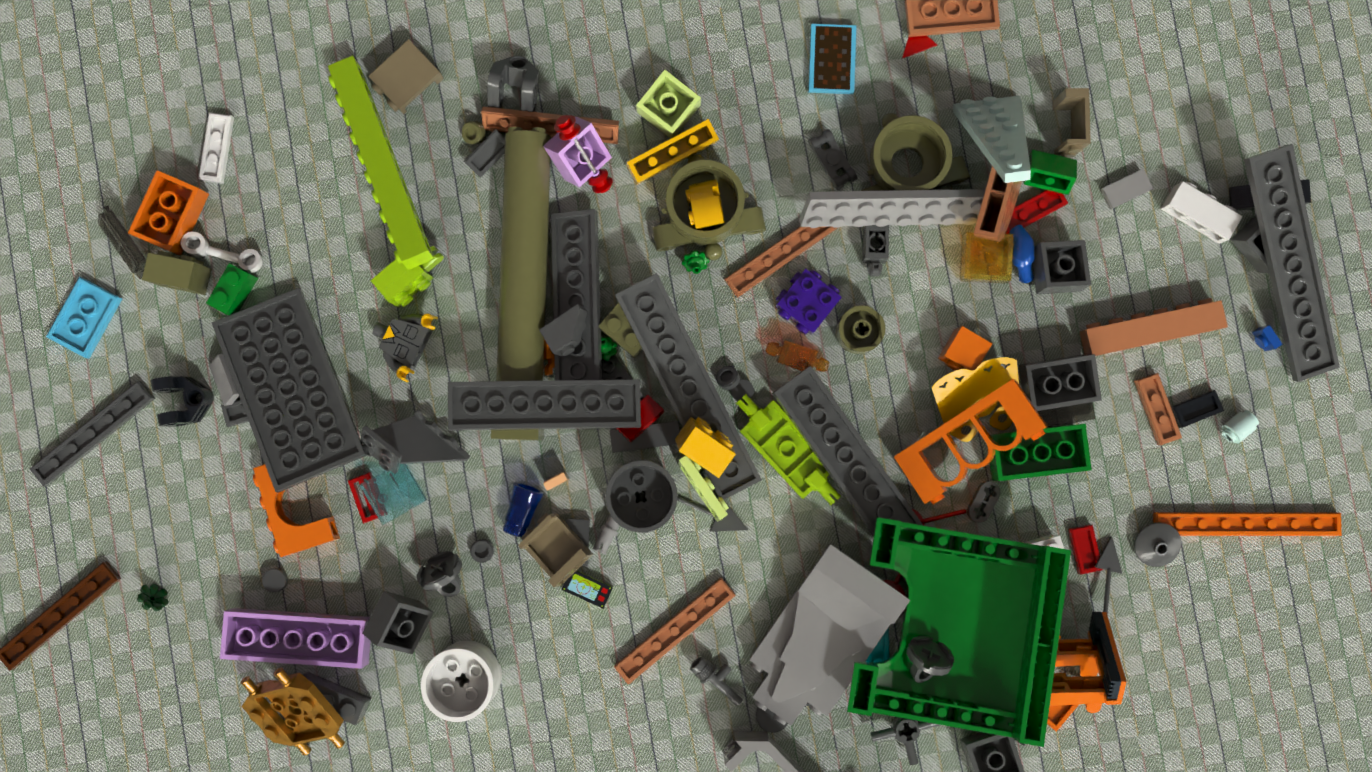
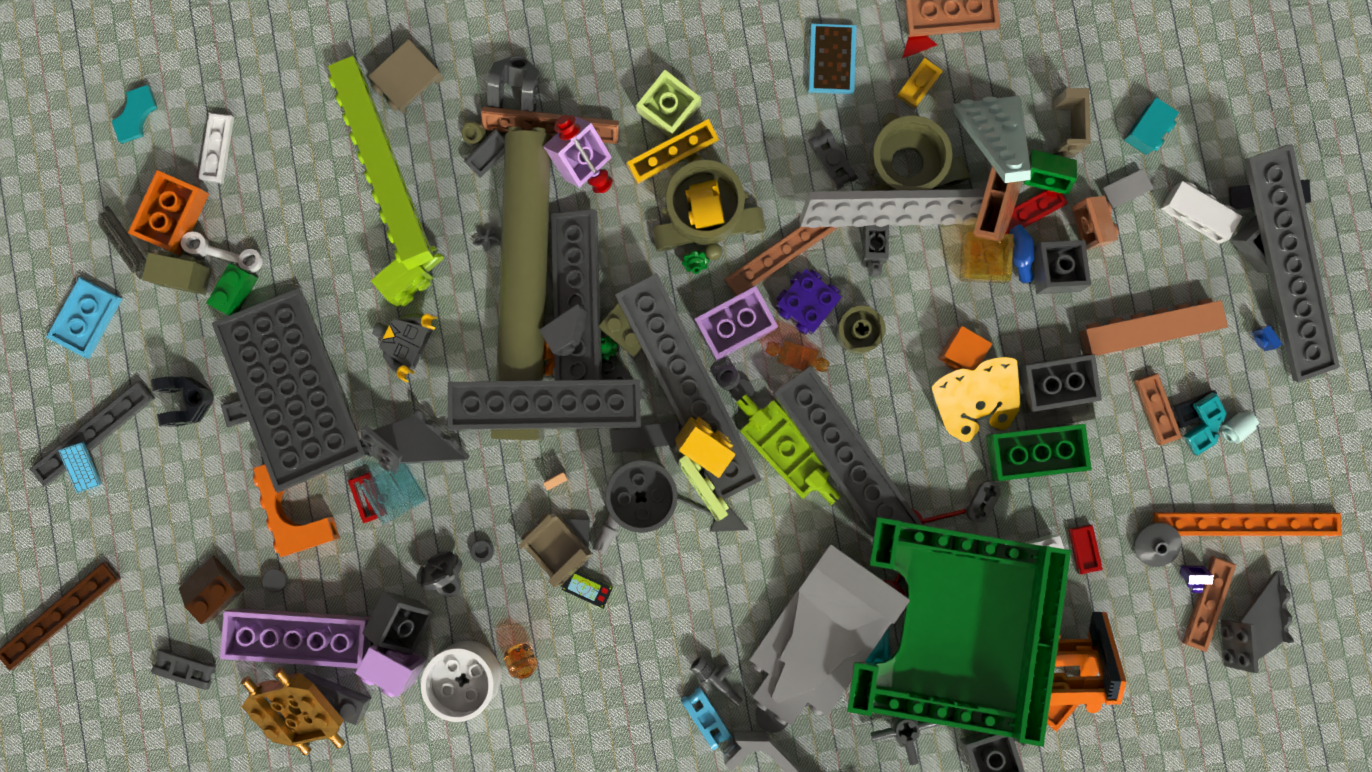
(80, 467): none -> medium azure tile
(139, 105): none -> teal tile
(152, 597): dark green plant -> none
(183, 669): none -> dark grey plate
(209, 590): none -> reddish brown slope
(223, 380): light grey tile -> none
(390, 669): none -> lavender brick
(486, 239): none -> dark grey plant
(520, 661): none -> clear orange head
(521, 508): clear blue plant -> none
(649, 413): red tile -> none
(674, 630): nougat tile -> none
(706, 718): none -> medium azure plate
(736, 323): none -> lavender brick
(919, 83): none -> yellow plate
(921, 473): orange fence -> none
(928, 658): dark grey tile -> none
(1095, 222): none -> nougat slope
(1108, 561): dark grey piece -> none
(1151, 126): none -> teal brick
(1196, 577): none -> dark purple tile
(1206, 435): none -> teal tile
(1209, 605): none -> nougat tile
(1259, 628): none -> dark grey piece

